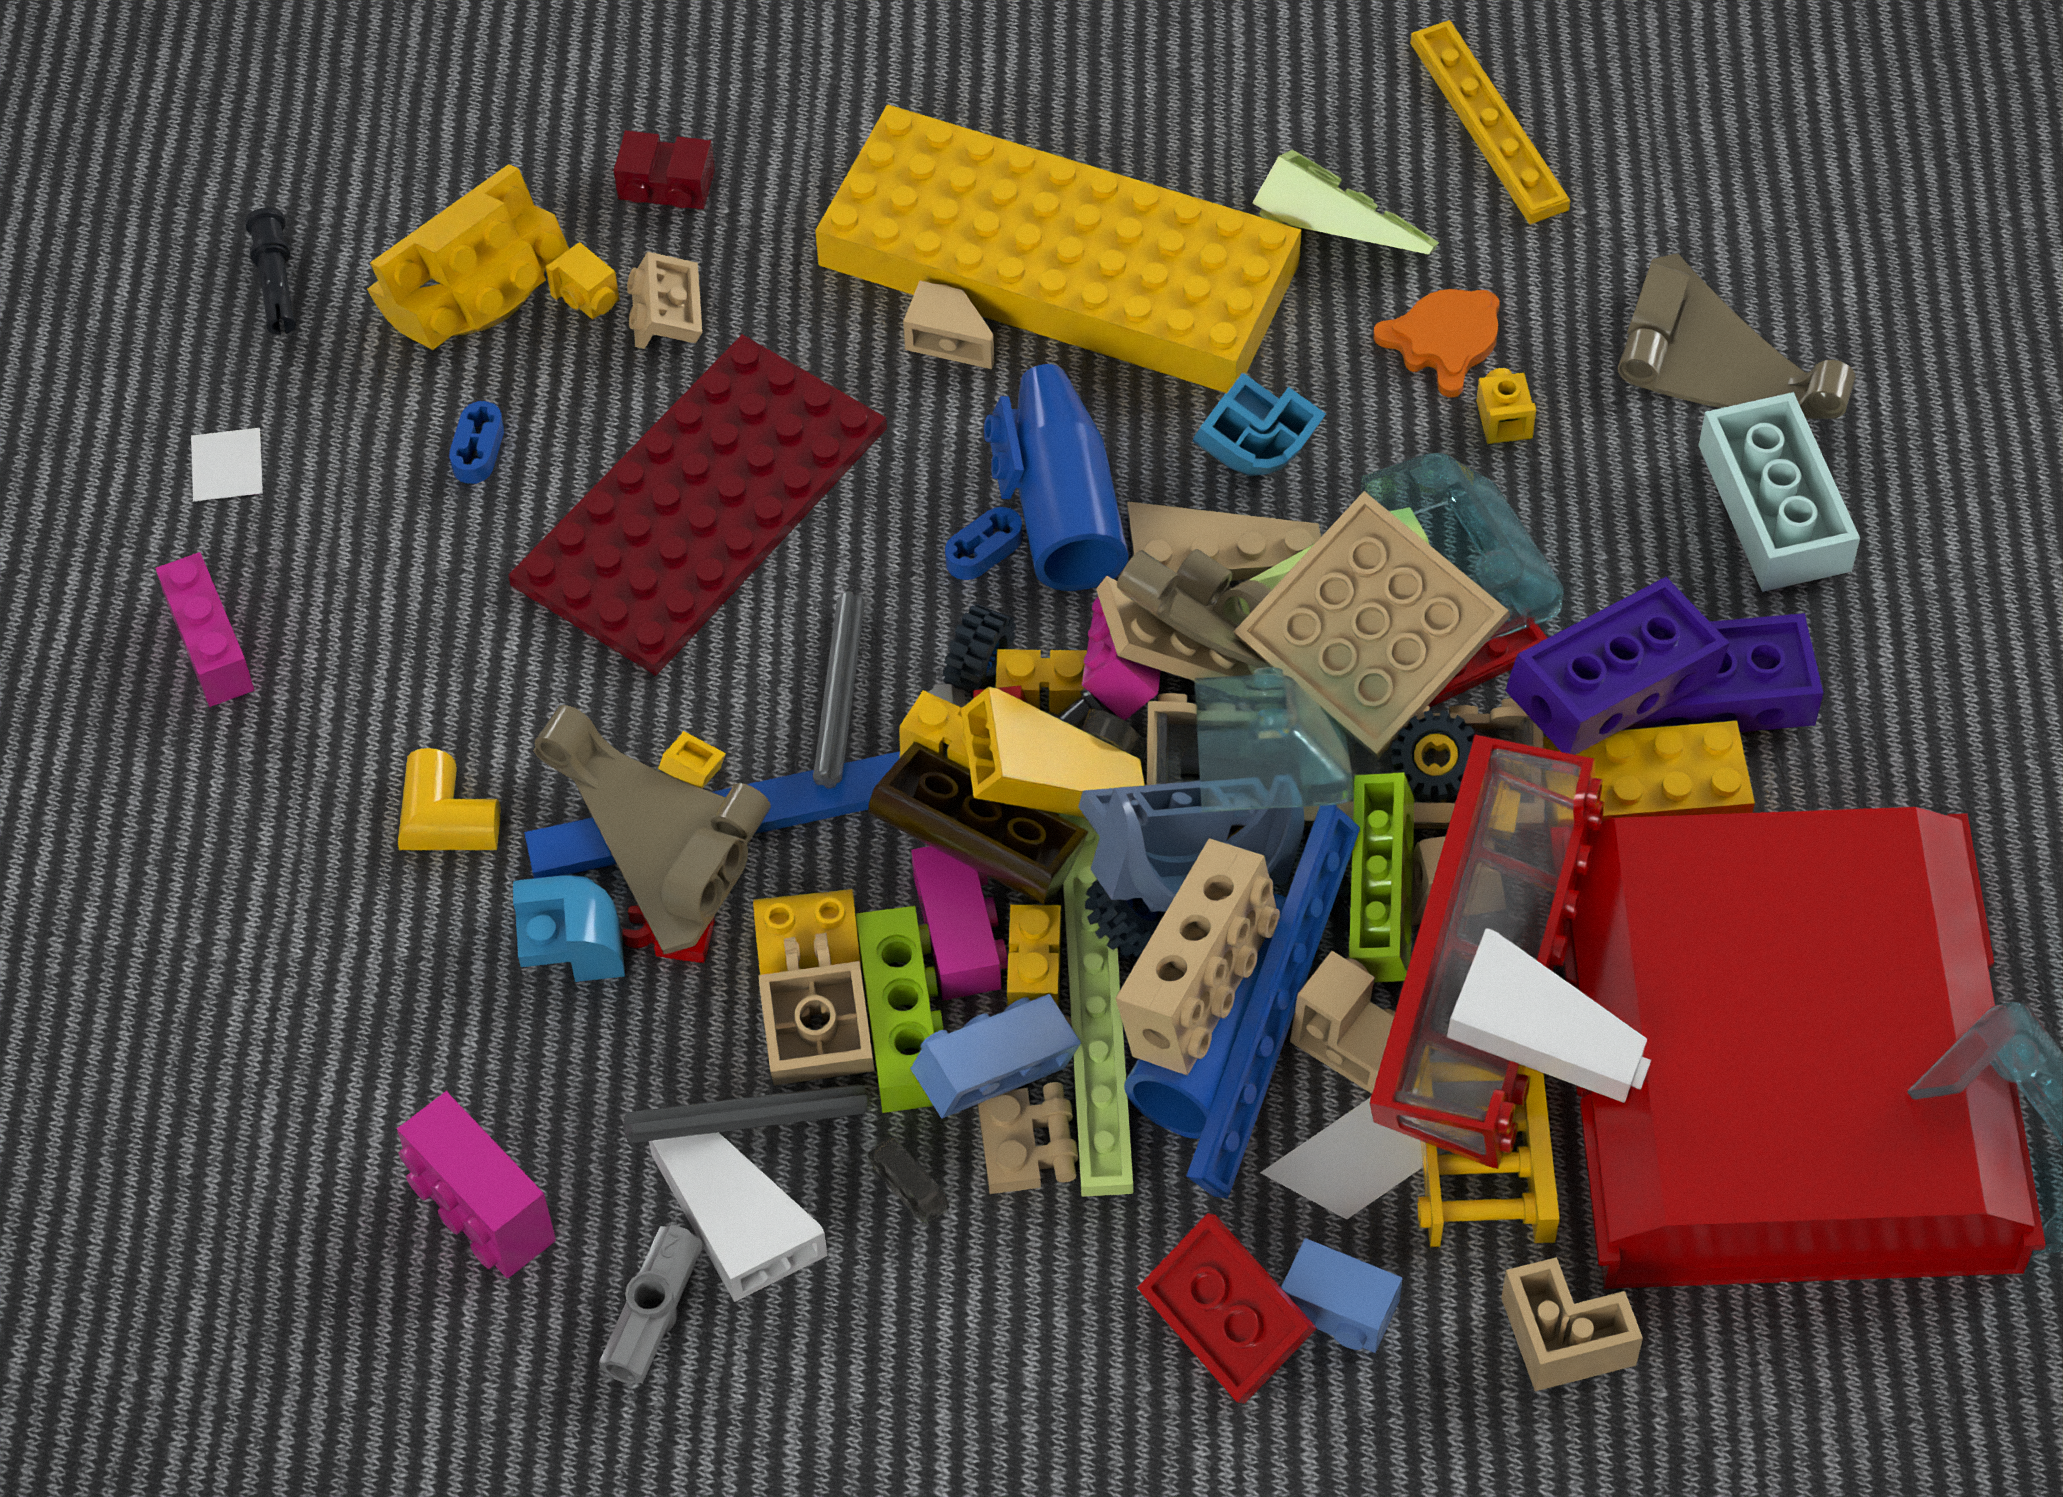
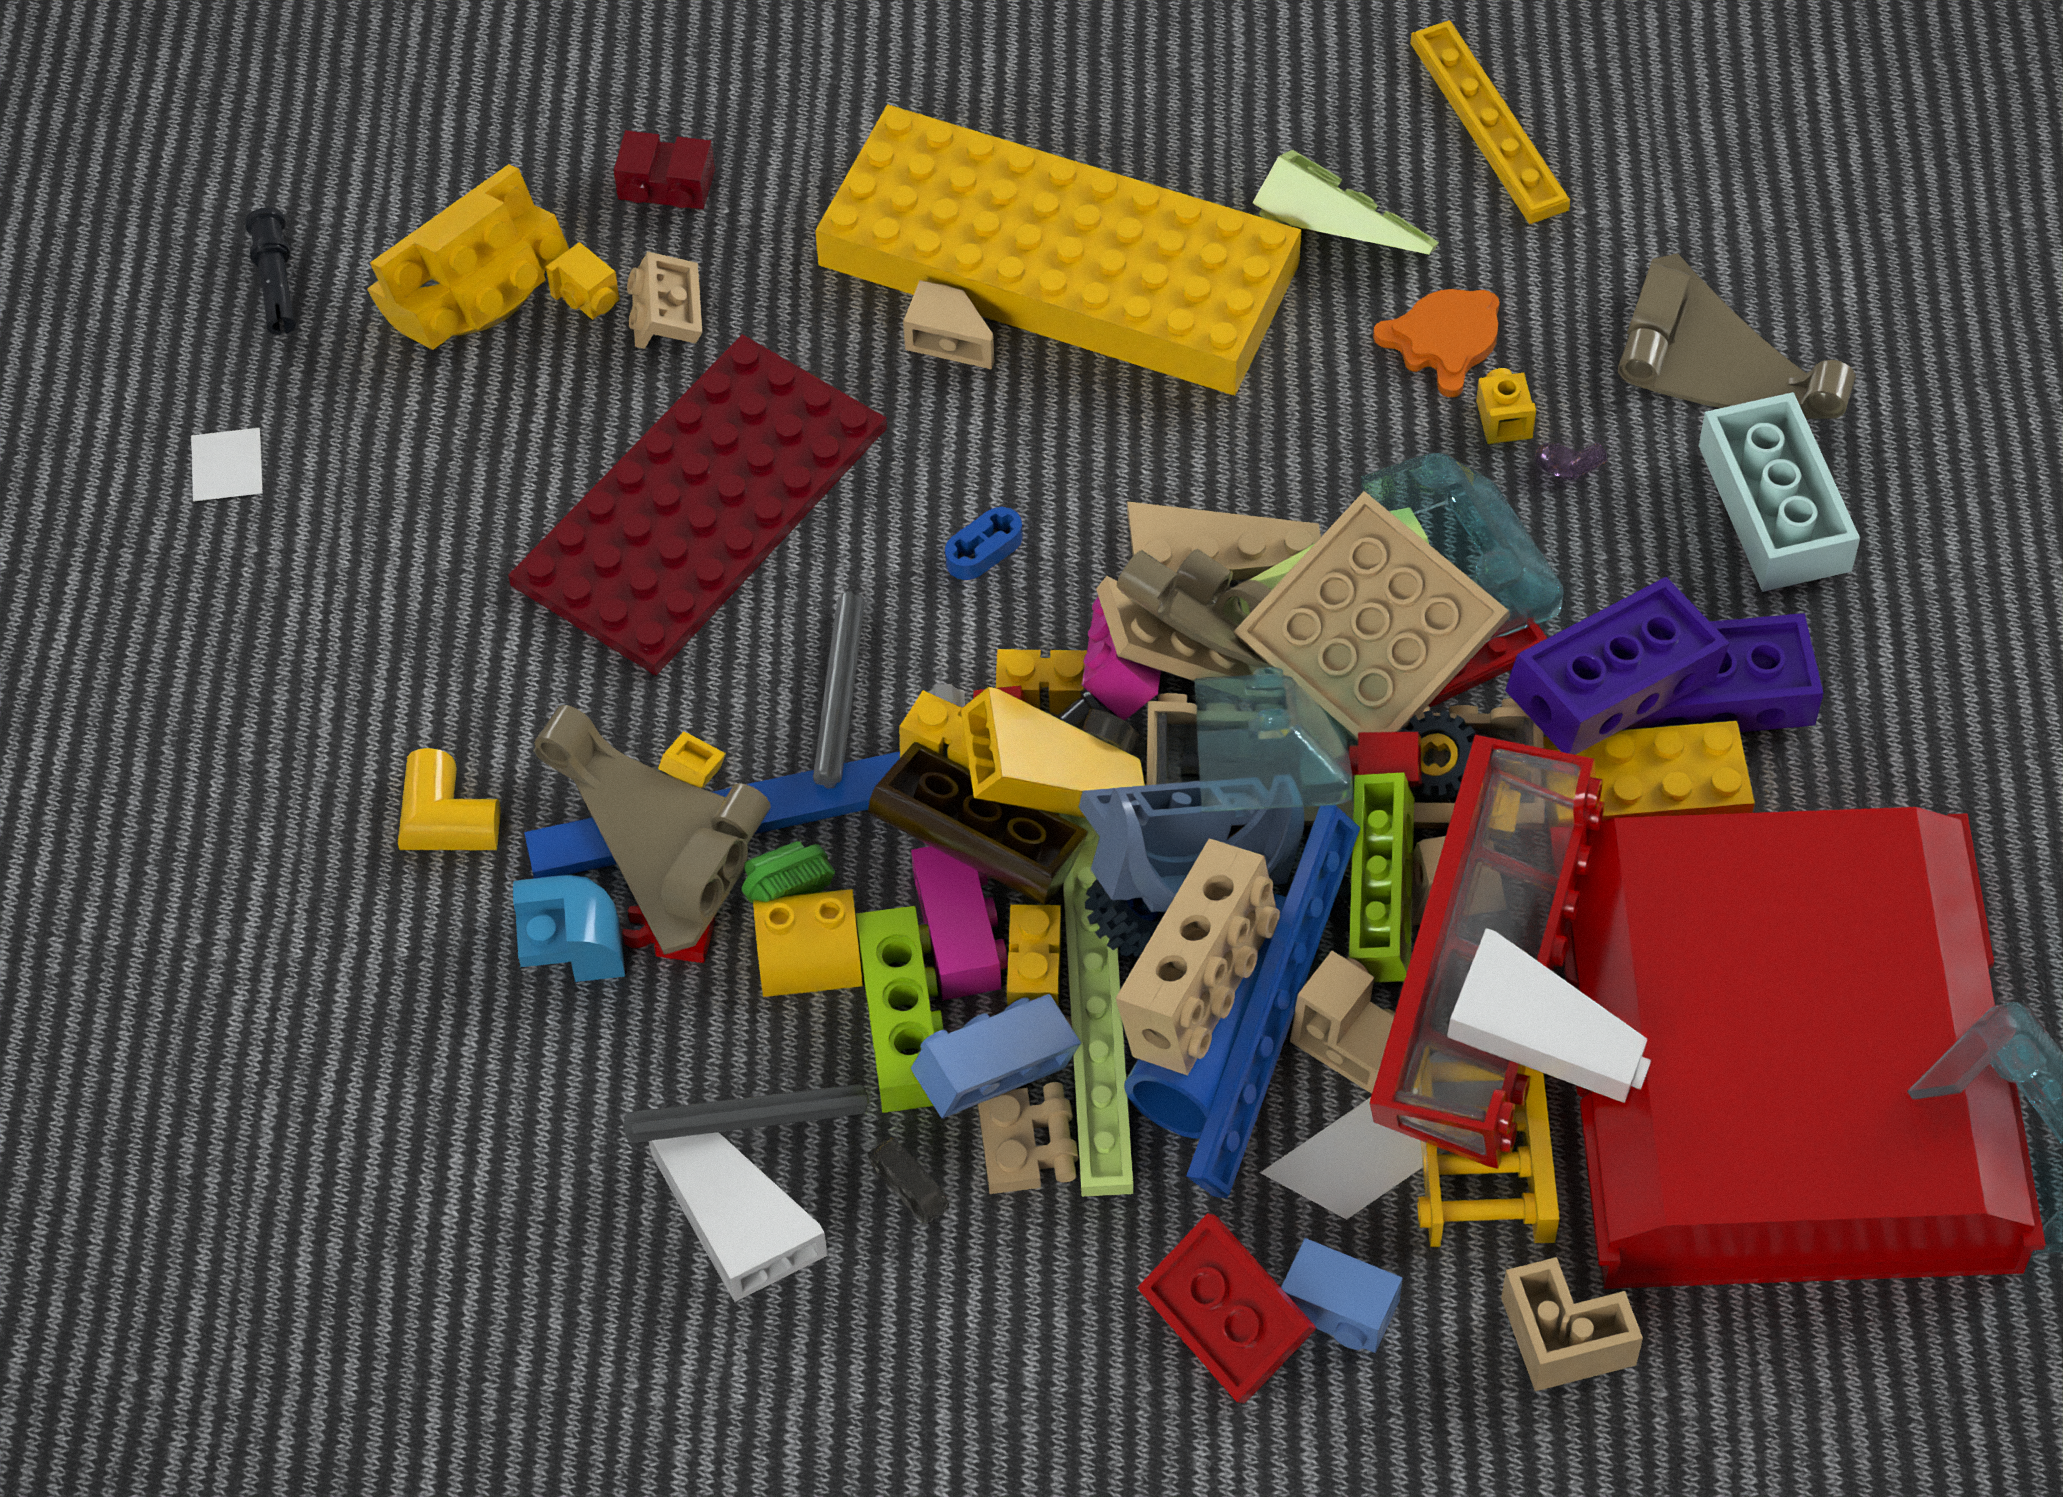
(205, 629): dark pink brick -> none
(467, 441): blue beam -> none
(475, 1186): dark pink brick -> none
(639, 1329): light grey piece -> none
(787, 872): none -> bright green piece
(825, 990): tan hinge -> none
(975, 646): black bush -> none
(1062, 479): blue piece -> none
(1256, 429): dark azure brick -> none
(1388, 754): none -> red brick
(1568, 462): none -> clear purple arm

